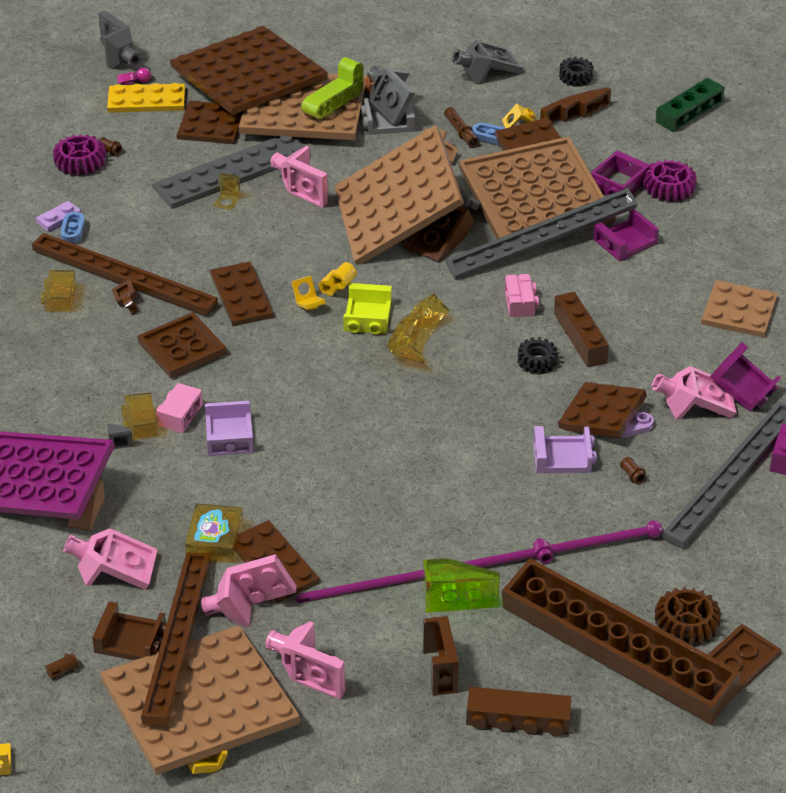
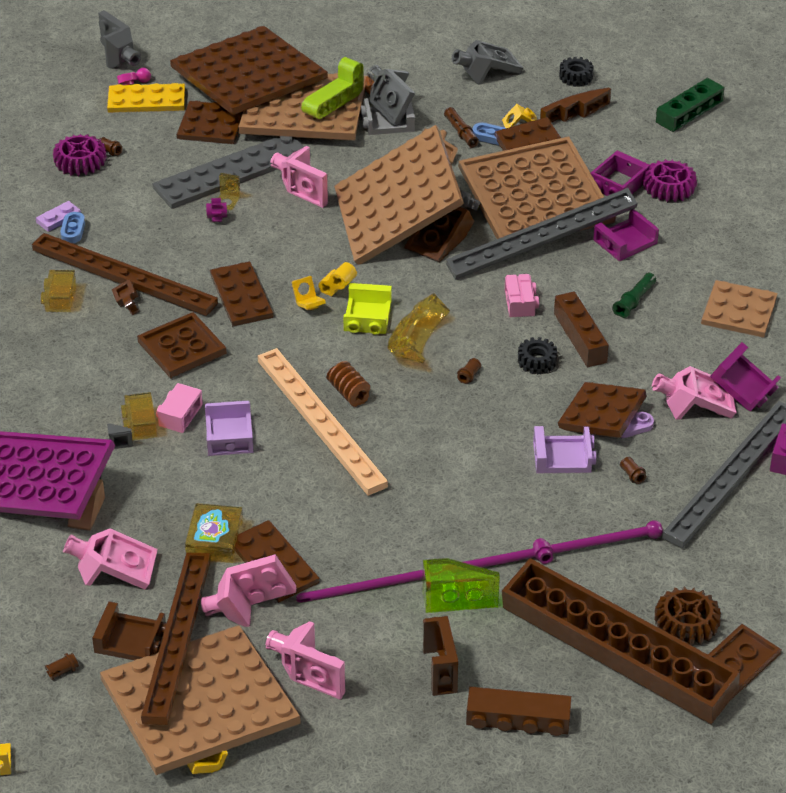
(216, 210): none -> magenta gear
(323, 422): none -> light nougat plate
(349, 383): none -> dark orange piece
(467, 373): none -> reddish brown pin
(630, 299): none -> dark green pin

